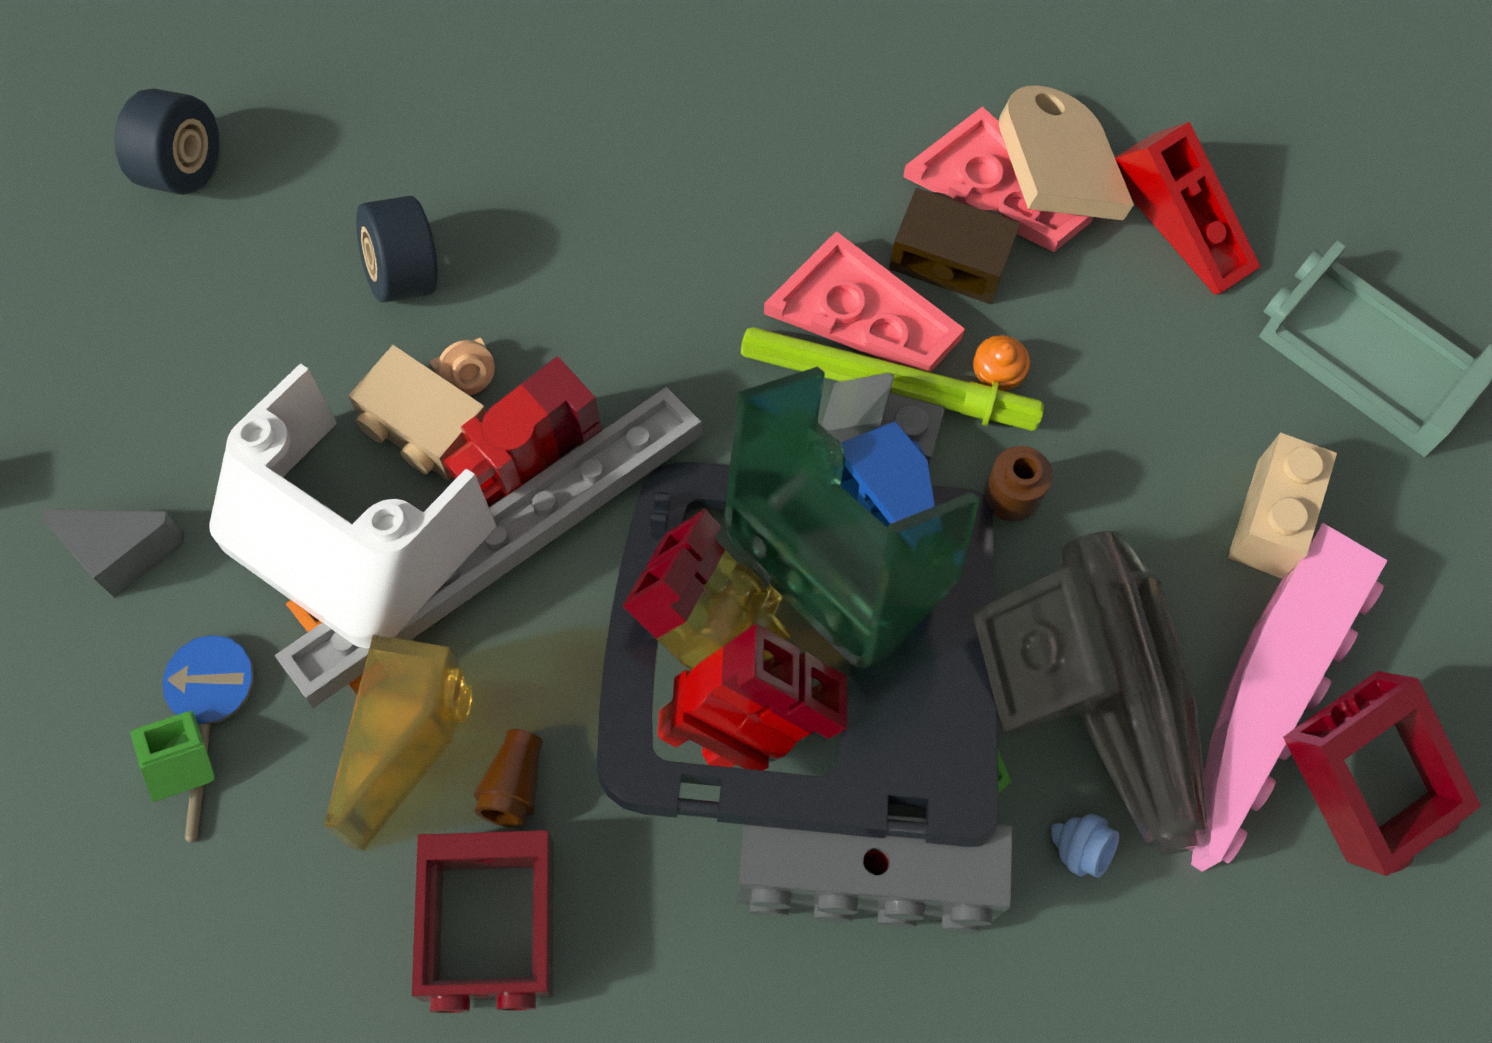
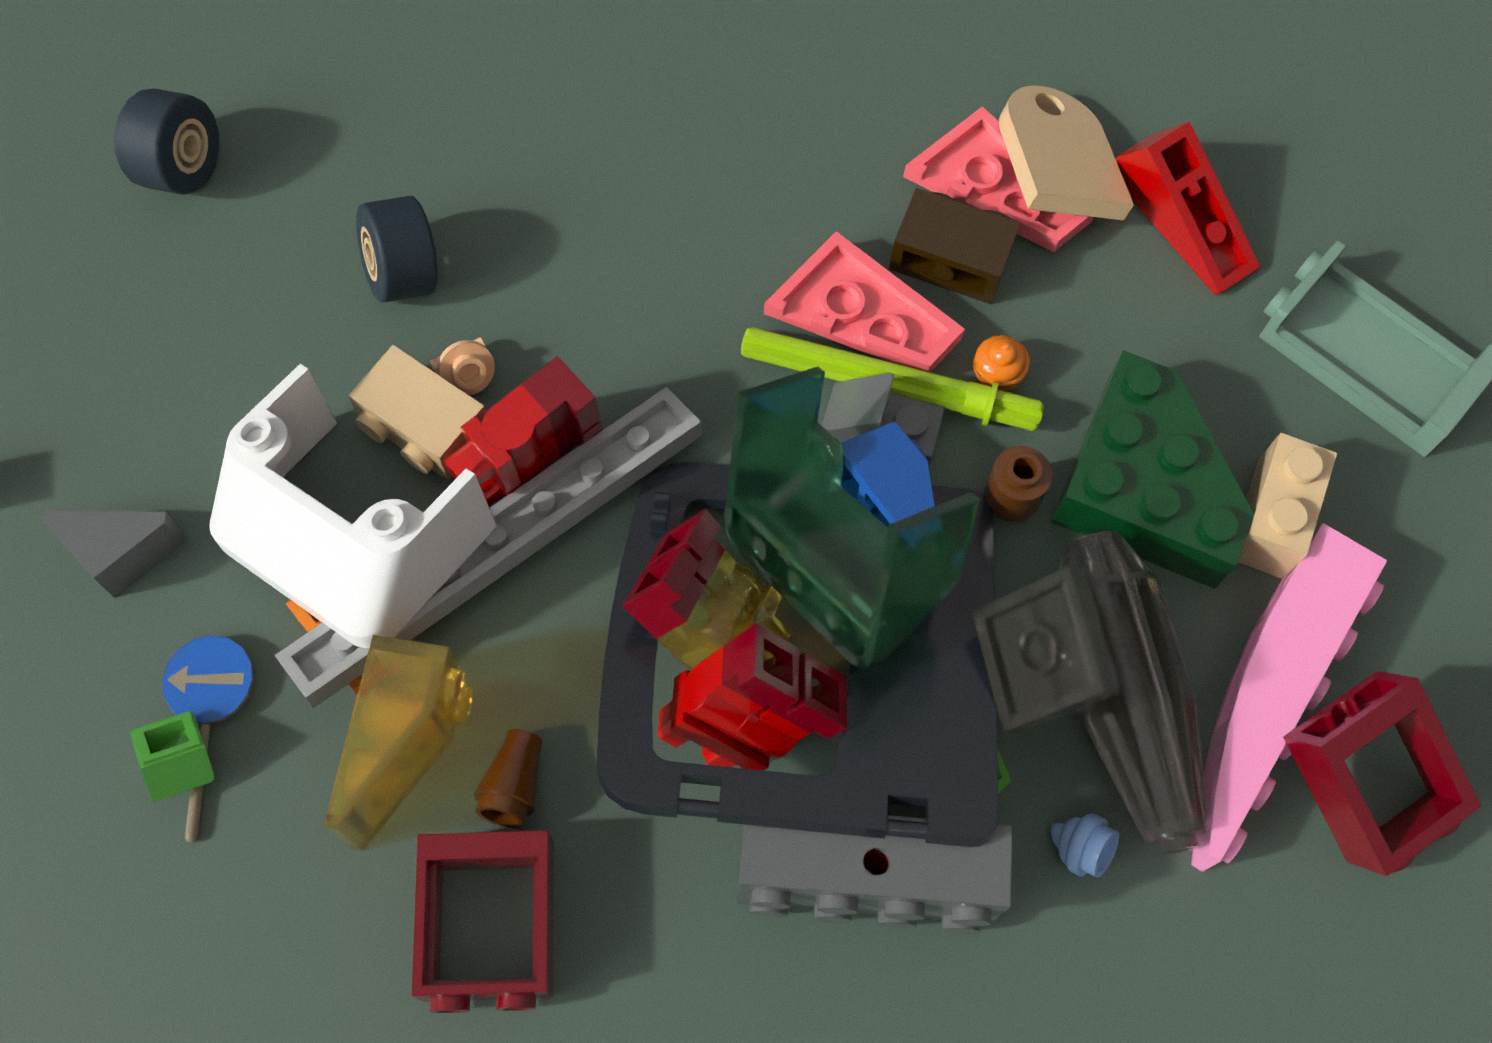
(1156, 477): none -> dark green brick

